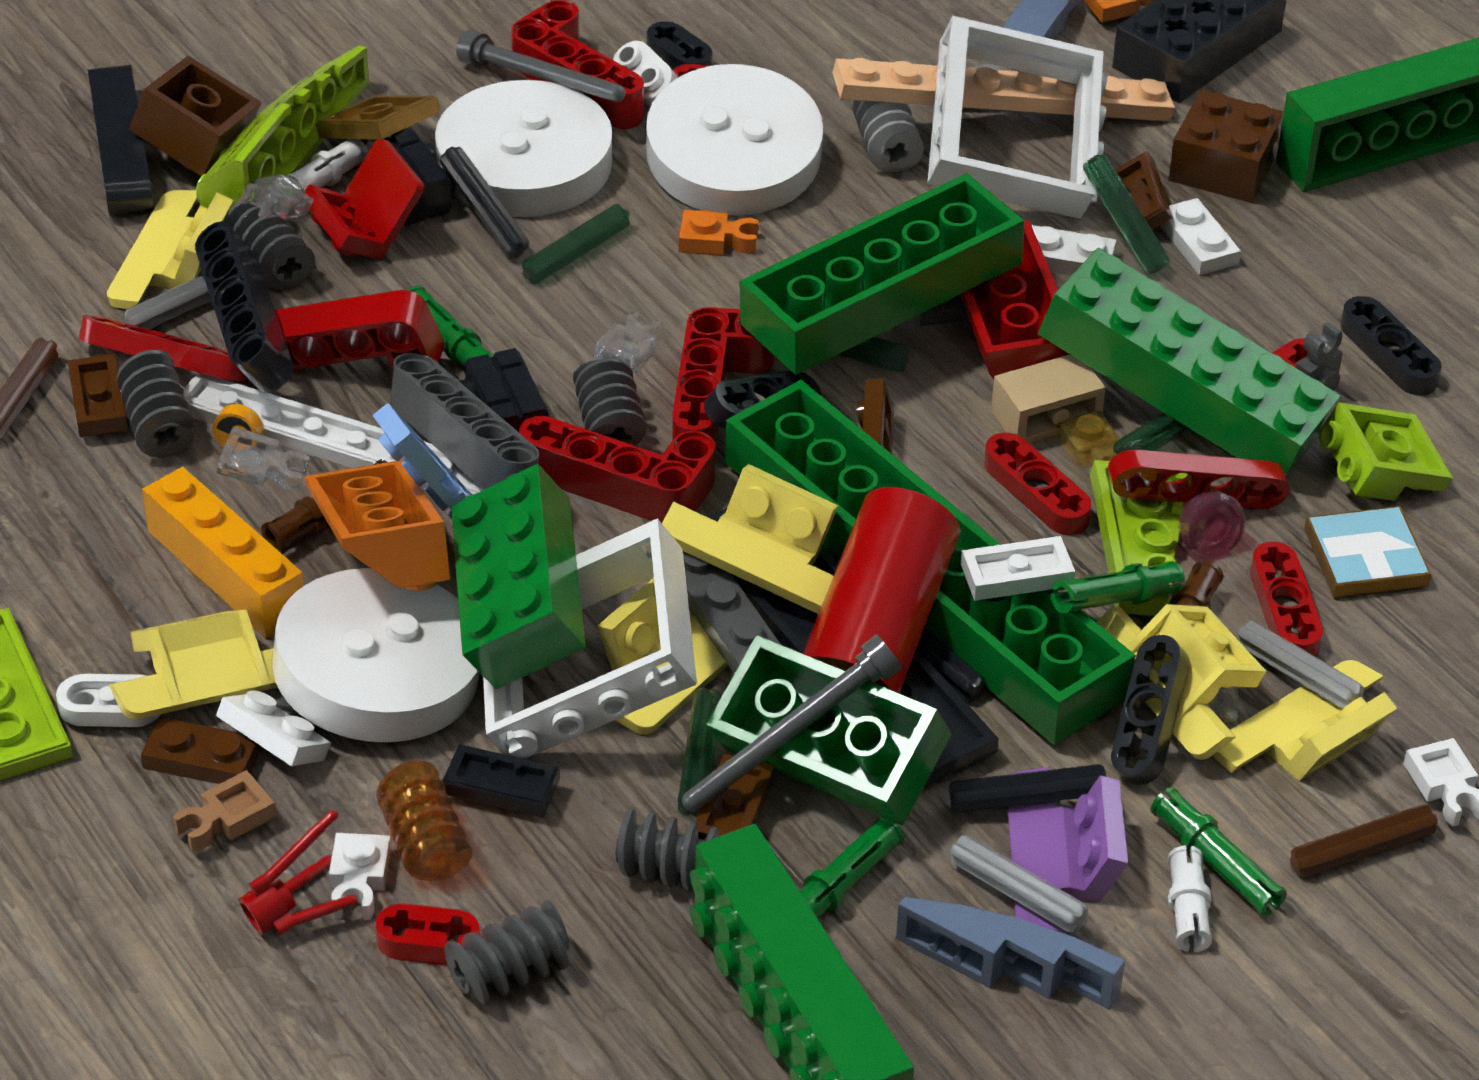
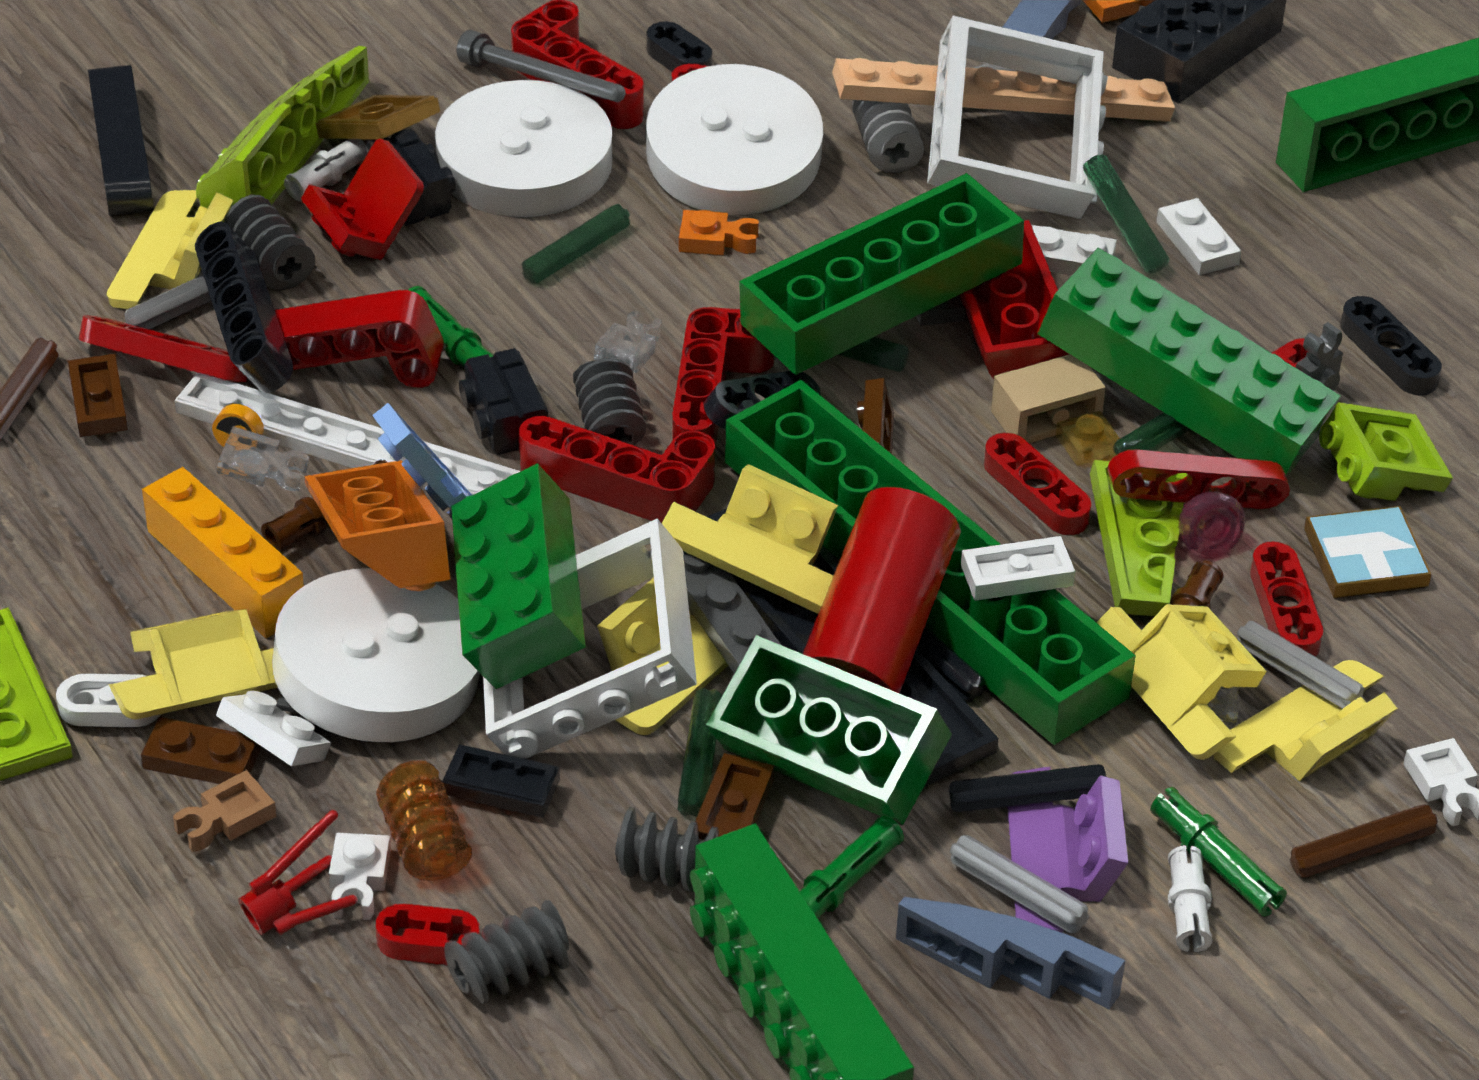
(155, 403): dark grey piece -> none
(193, 114): reddish brown brick -> none
(277, 195): clear plate -> none
(458, 421): dark grey beam -> none
(484, 201): black axle -> none
(647, 64): white plate -> none
(872, 664): dark grey piece -> none
(1132, 584): green pin -> none
(1145, 188): reddish brown plate -> none
(1158, 731): black beam -> none
(1226, 146): reddish brown brick -> none

